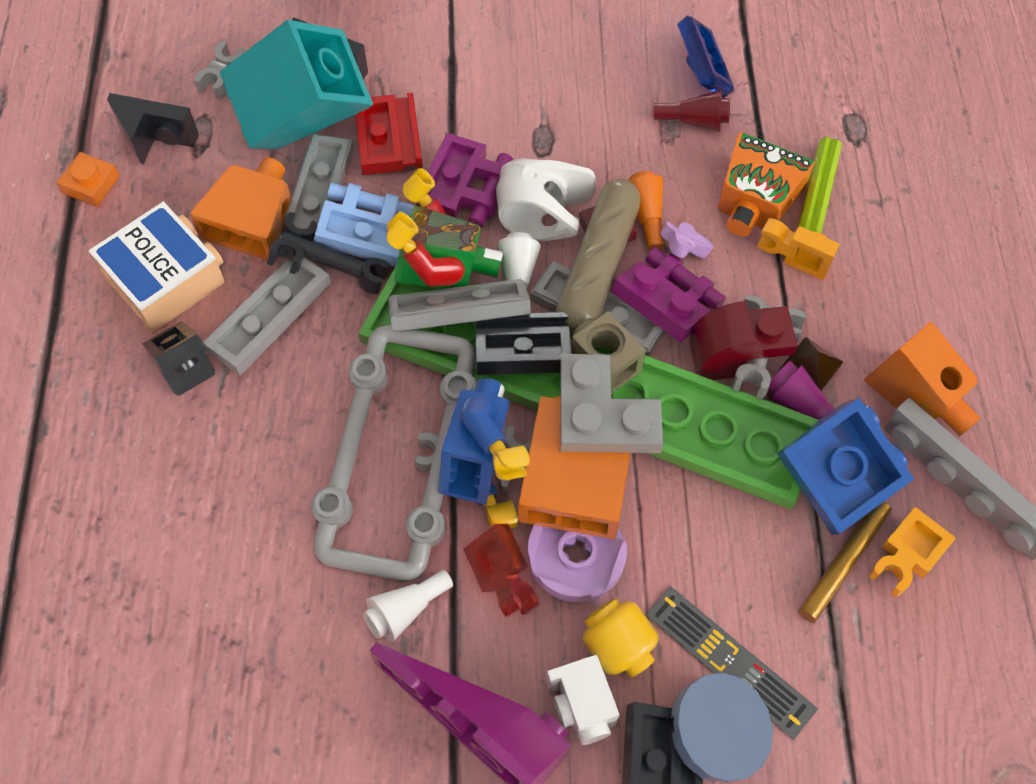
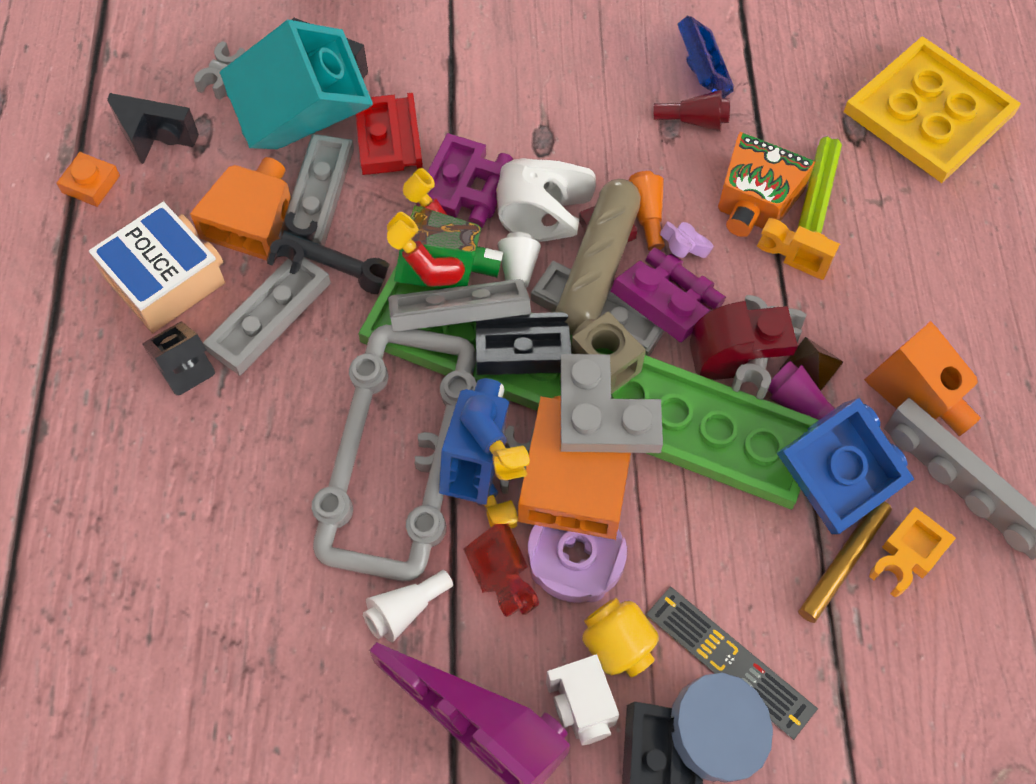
(356, 230): light blue plate -> none
(931, 108): none -> yellow plate

